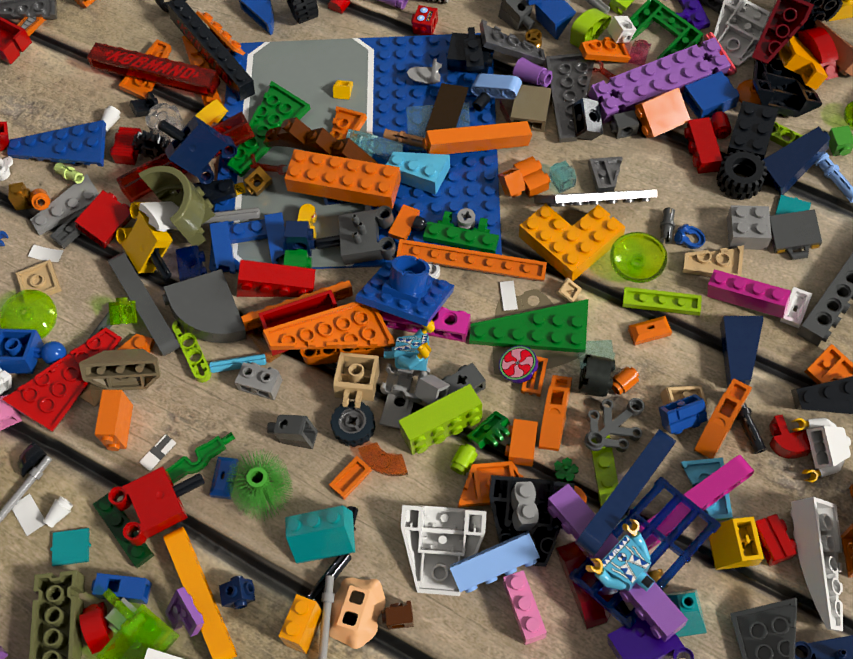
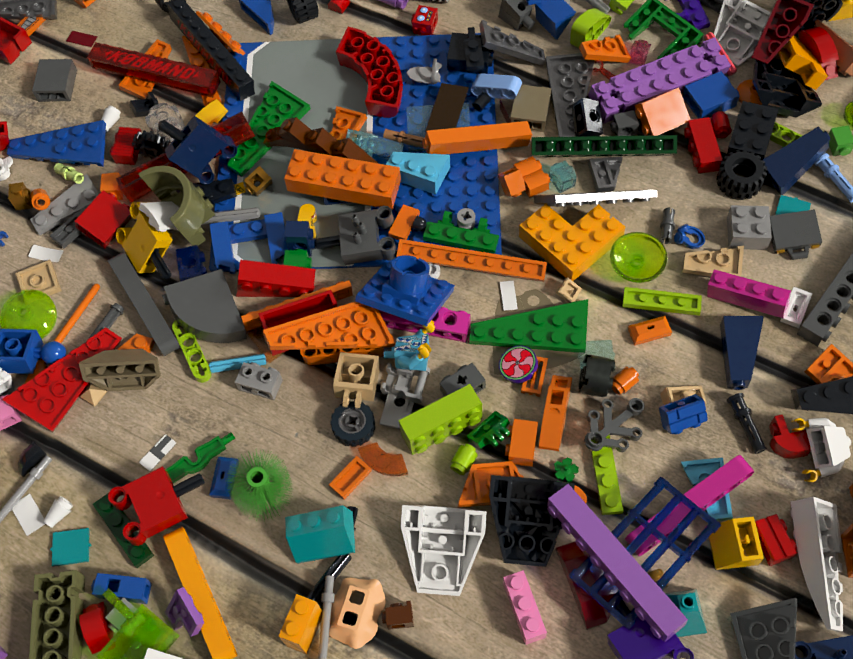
(41, 365): none -> orange piece
(54, 80): none -> dark grey brick
(81, 38): none -> dark red sticker
(110, 184): none -> orange brick
(114, 419): orange brick -> none
(122, 311): clear neon green brick -> none
(237, 592): dark blue brick -> none
(269, 168): clear red piece -> none
(294, 430): dark grey torso -> none
(342, 89): yellow slope -> none
(377, 67): none -> red brick
(431, 389): light grey brick -> none
(494, 561): light blue brick -> none
(525, 510): light grey brick -> none
(532, 73): medium lavender plant -> none
(534, 37): pearl gold wheel -> none
(604, 146): none -> dark green brick
(621, 29): white brick -> none
(625, 493): dark blue beam -> none
(625, 562): torso -> none
(722, 419): orange slope -> none

